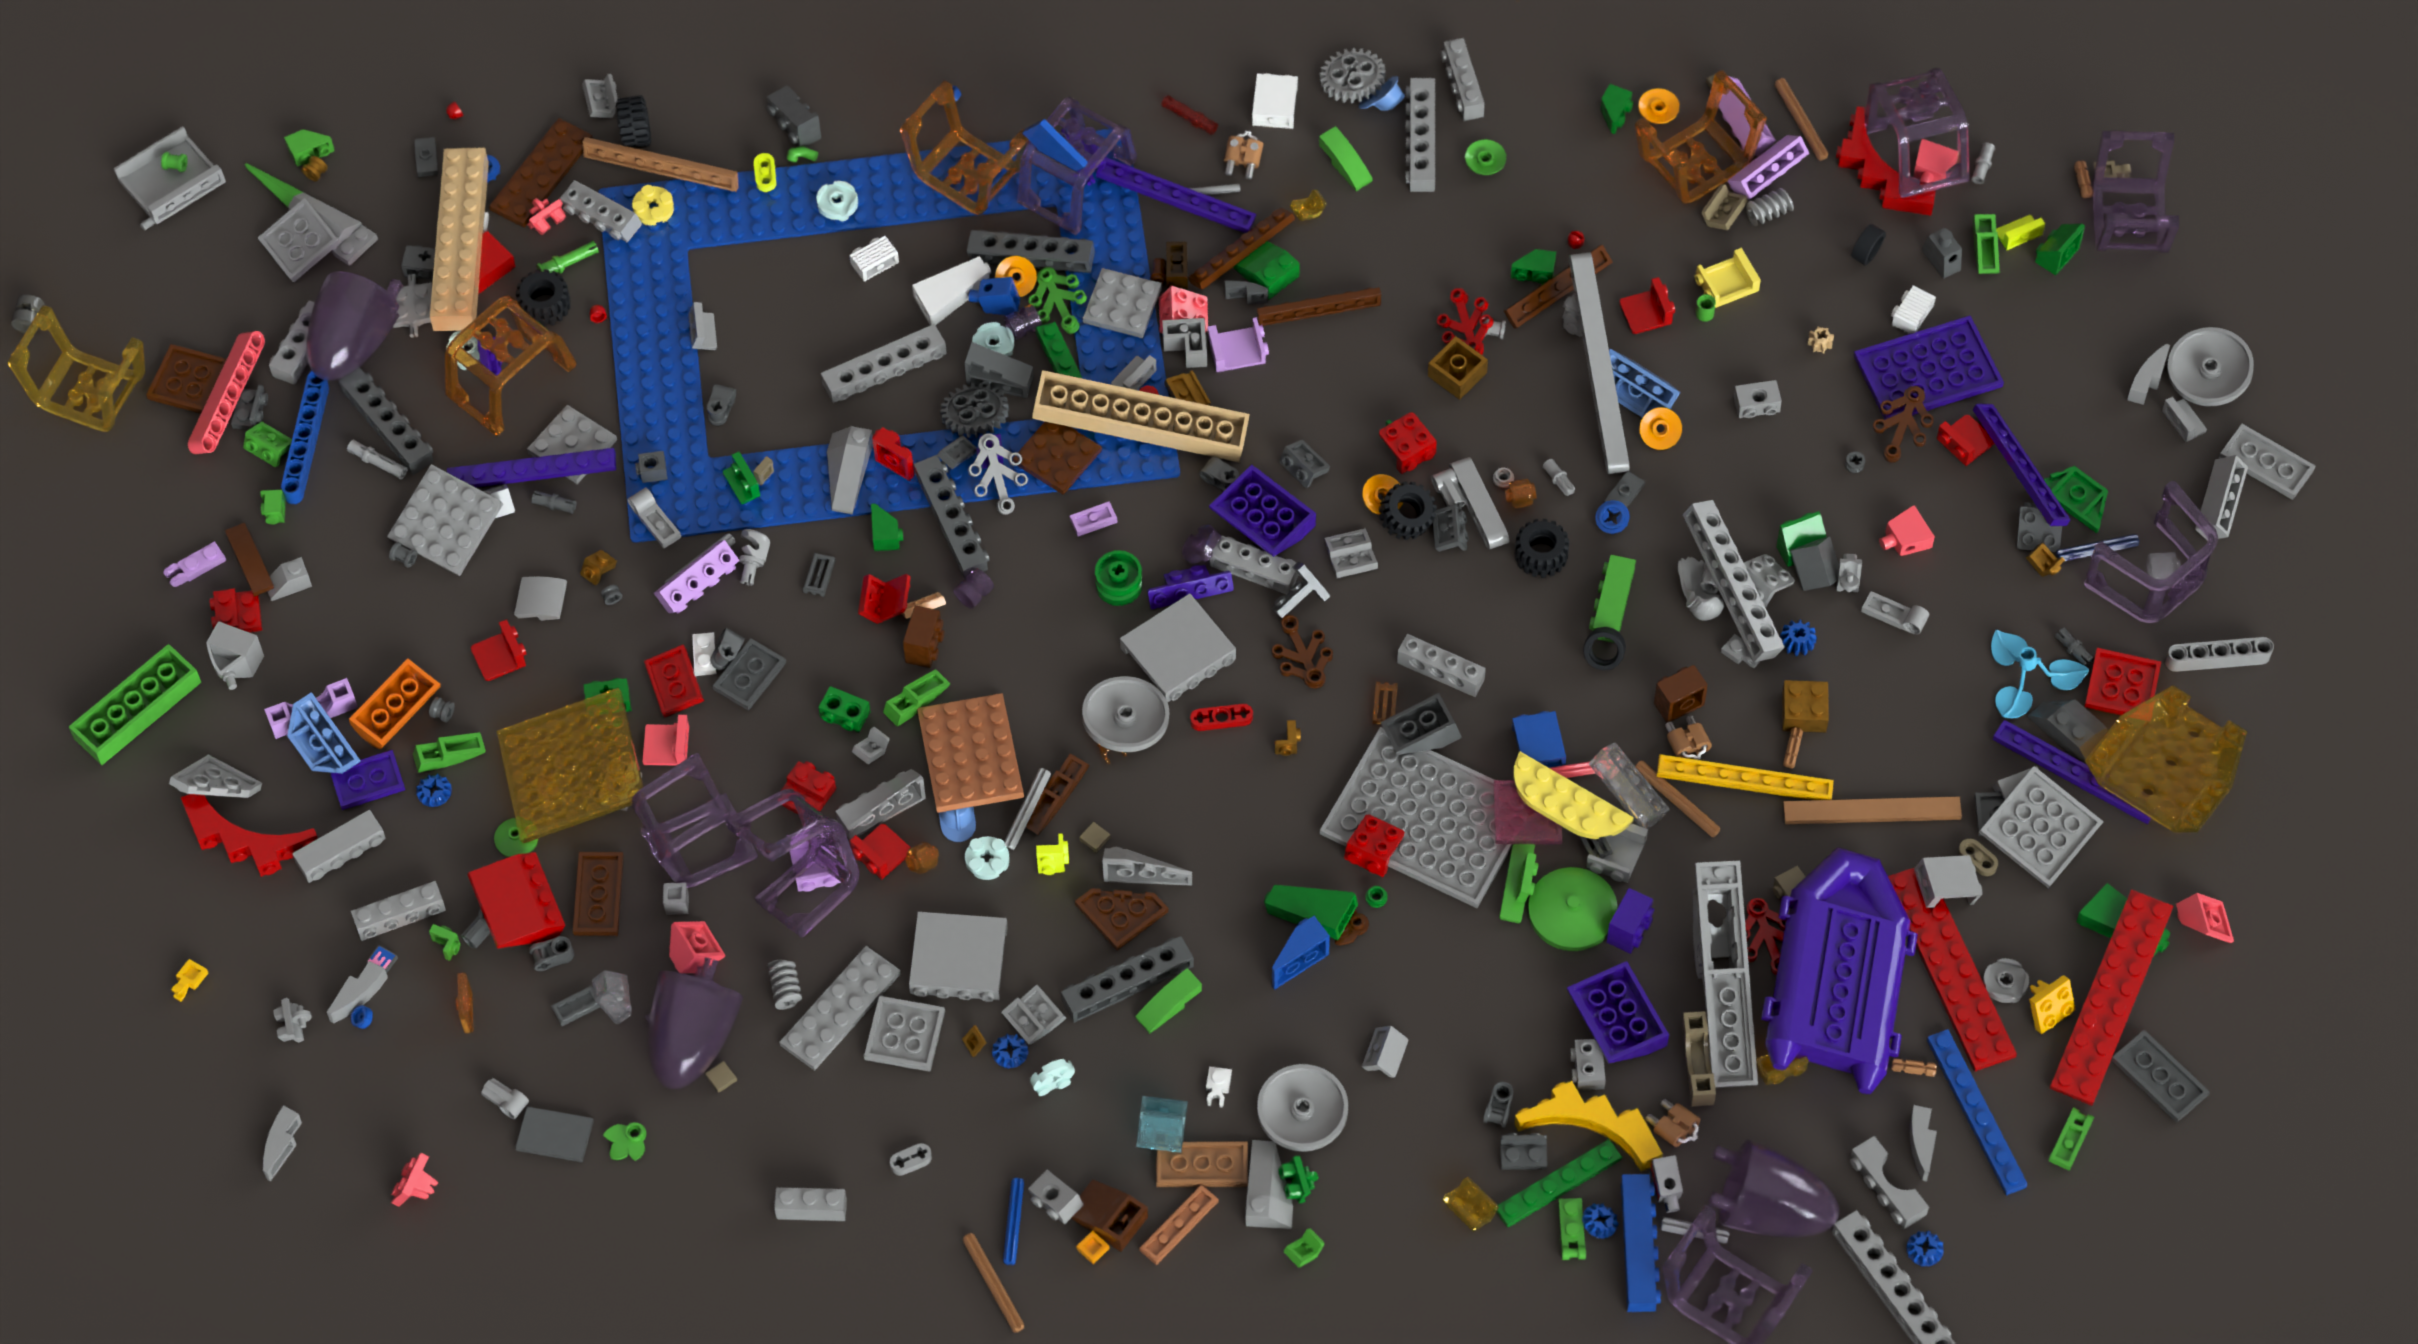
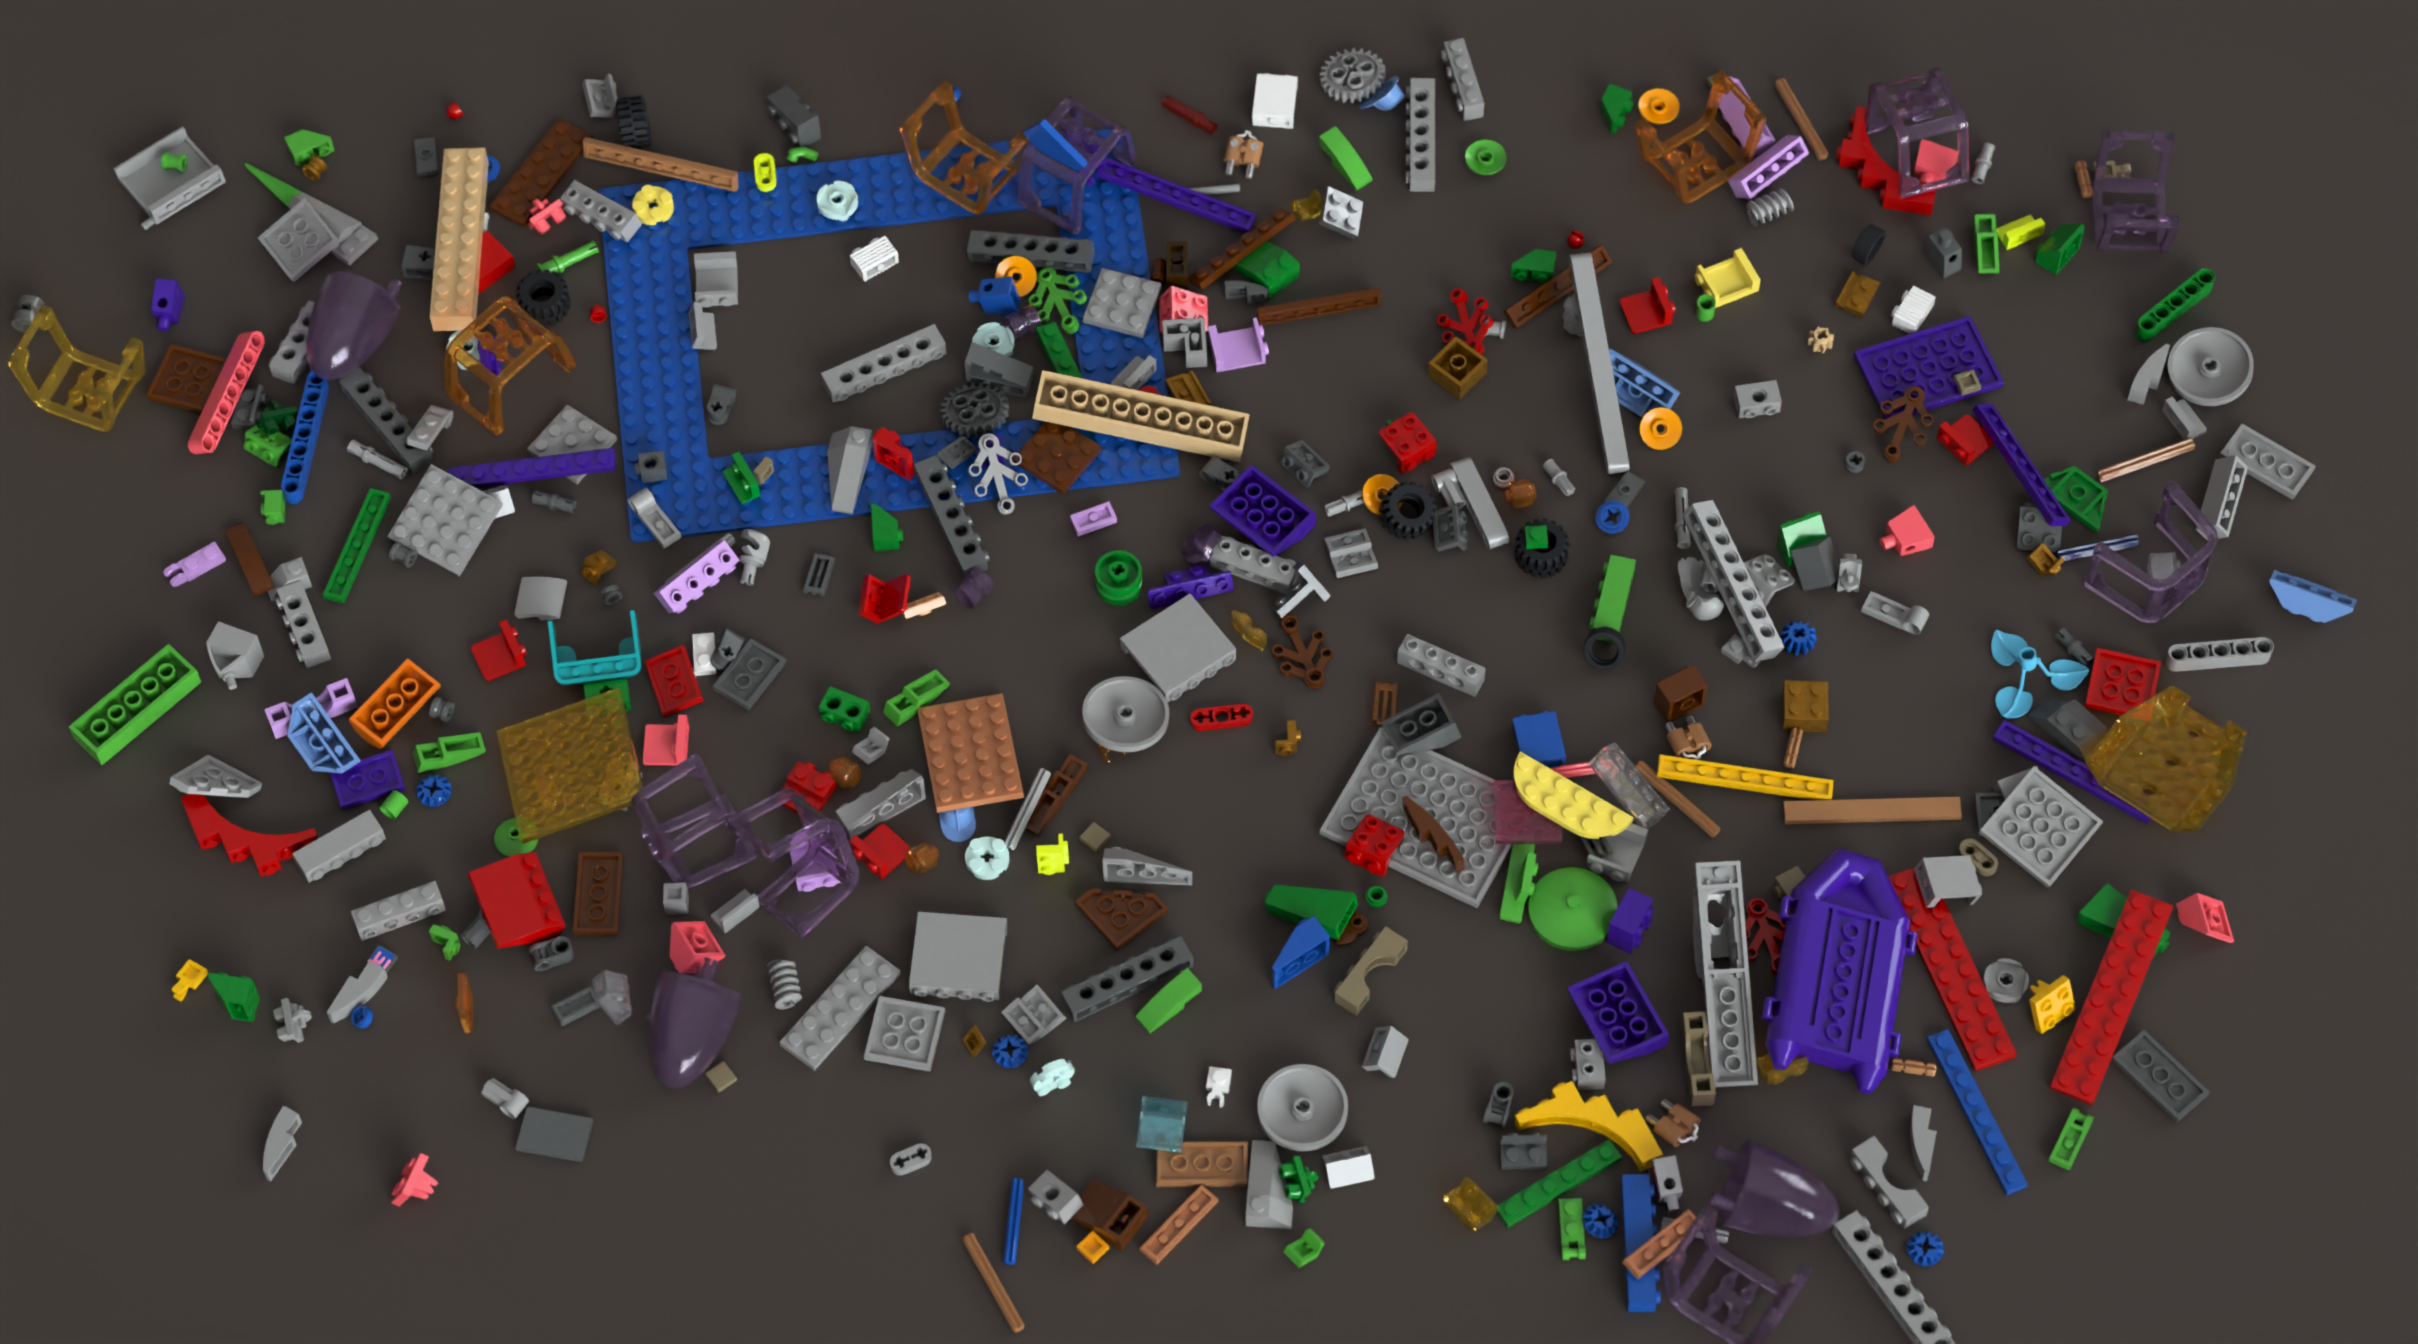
(167, 303): none -> dark purple torso
(236, 609): red plate -> none
(236, 995): none -> green slope
(277, 415): none -> dark green hips
(316, 651): none -> light grey brick
(357, 546): none -> green plate
(394, 804): none -> bright green beam
(414, 305): light grey plate -> none
(429, 427): none -> light grey plate
(570, 671): none -> teal windscreen
(624, 1143): bright green plate -> none
(716, 279): none -> light grey panel
(735, 910): none -> light grey panel
(810, 1204): light grey brick -> none
(845, 772): none -> clear orange head
(923, 637): reddish brown brick -> none
(949, 289): white slope -> none
(1243, 625): none -> clear yellow slope
(1341, 212): none -> plate
(1343, 504): none -> light grey axle
(1348, 1167): none -> panel
(1386, 950): none -> dark tan arch
(1429, 829): none -> reddish brown slope
(1536, 537): none -> green plate
(1659, 1245): none -> nougat tile
(1681, 526): none -> light grey pin
(1723, 208): dark tan bracket -> none
(1857, 294): none -> pearl gold plate
(1967, 382): none -> dark tan tile
(2145, 460): none -> medium nougat axle
(2178, 297): none -> green beam
(2310, 598): none -> medium blue wedge

